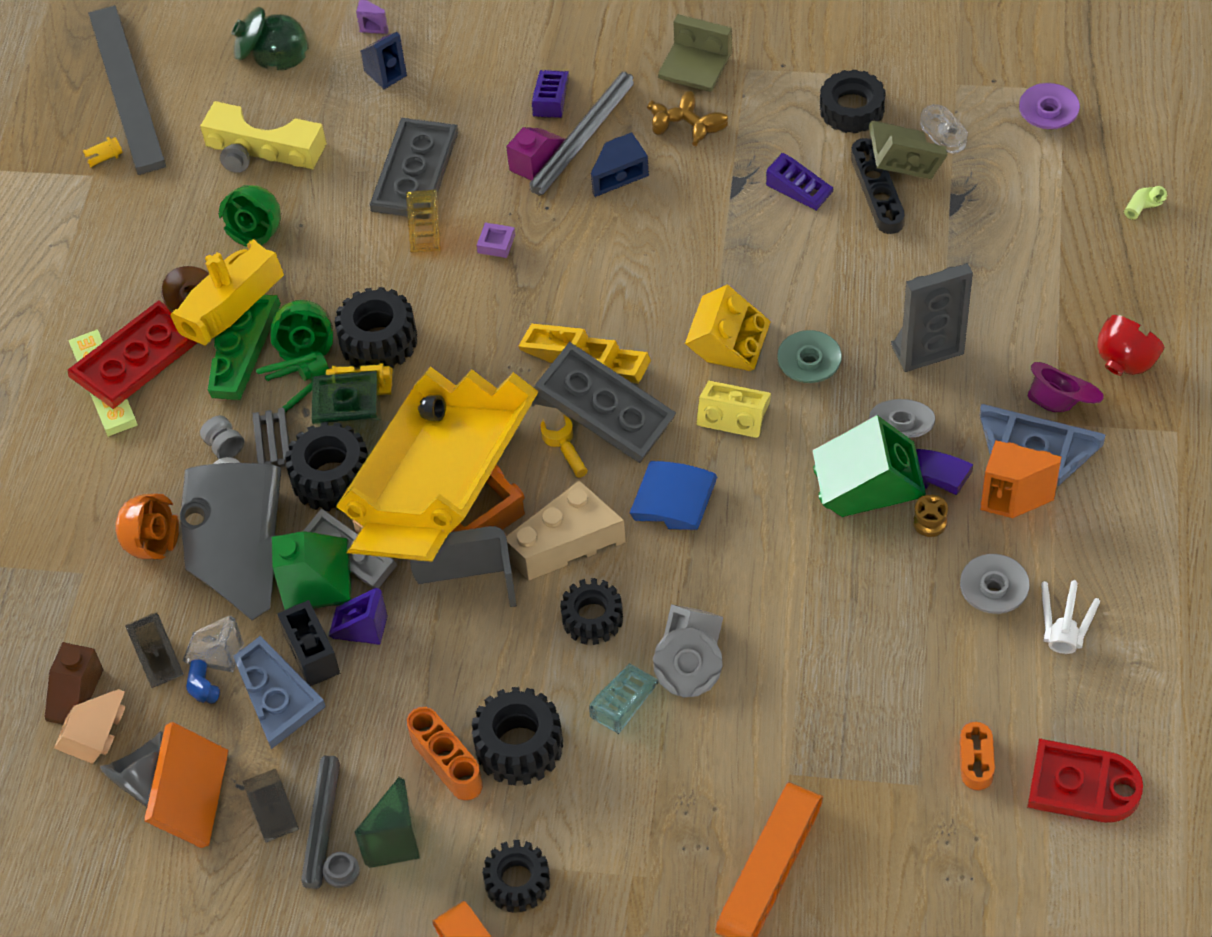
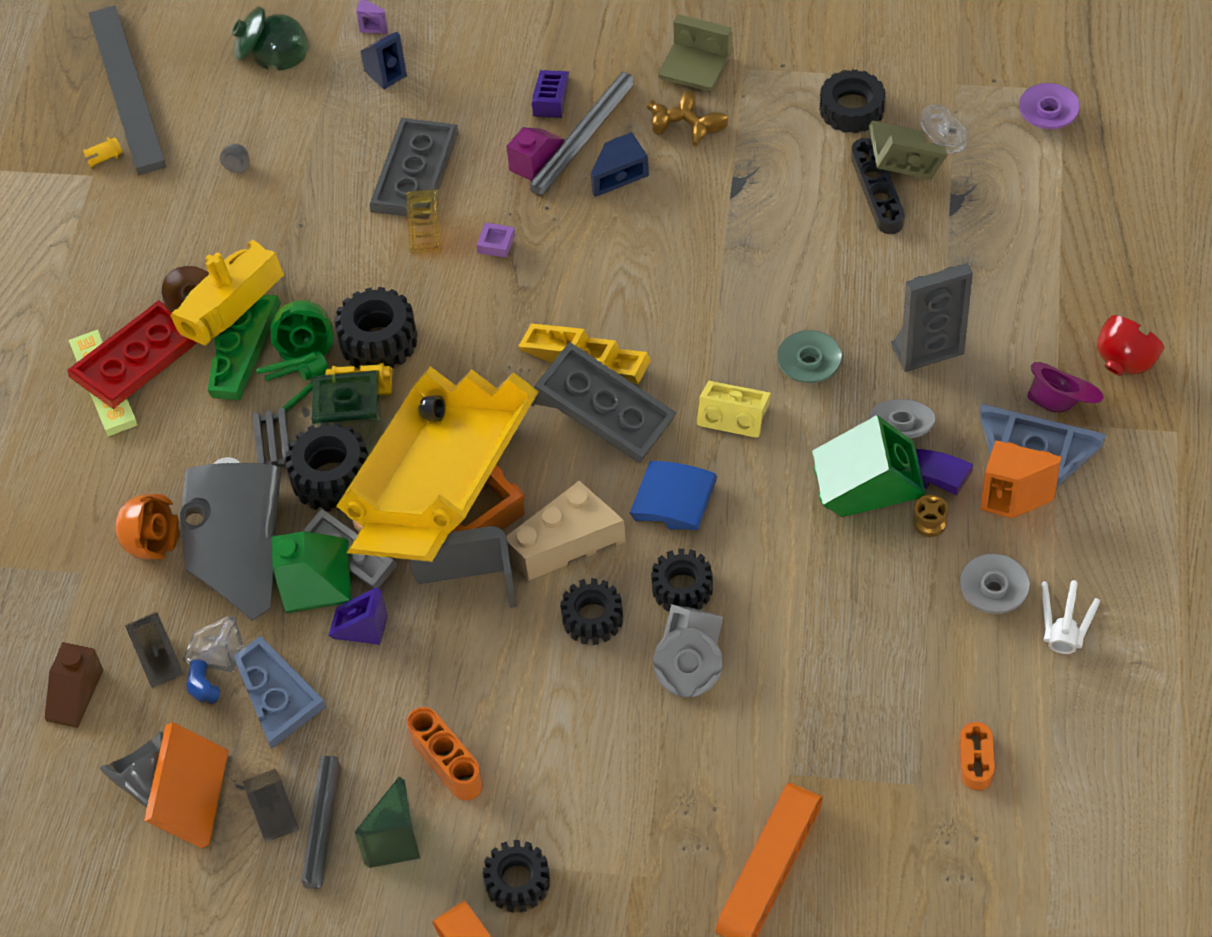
(88, 727): light nougat slope -> none
(219, 434): light grey wheel -> none
(250, 214): green cylinder -> none
(295, 144): light yellow arch -> none
(308, 643): black brick -> none
(340, 870): flat silver plate -> none
(521, 760): black tyre -> none
(562, 439): yellow piece -> none
(617, 720): clear light blue slope -> none
(679, 565): none -> black tyre
(727, 330): yellow slope -> none
(784, 169): dark purple slope -> none
(1082, 782): red tile -> none
(1143, 199): yellowish green arm -> none

